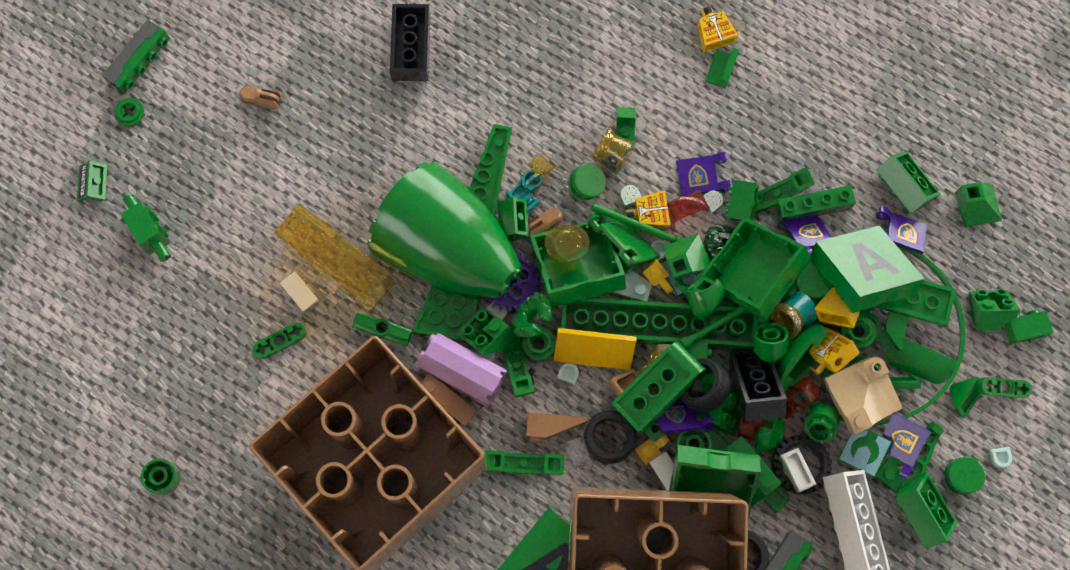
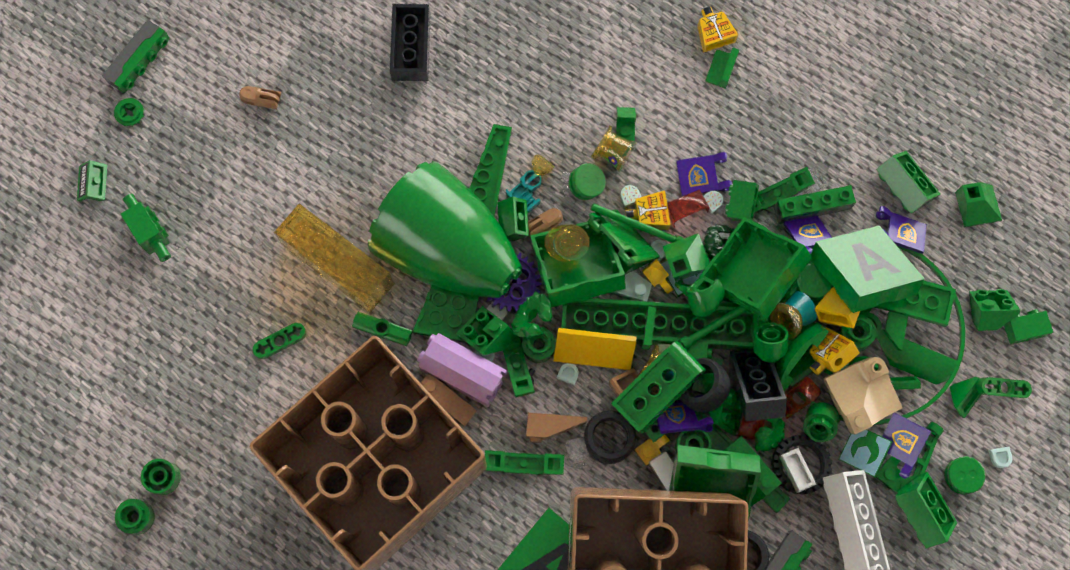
(124, 513): none -> green piece
(299, 292): white tile -> none
(649, 327): none -> green tile

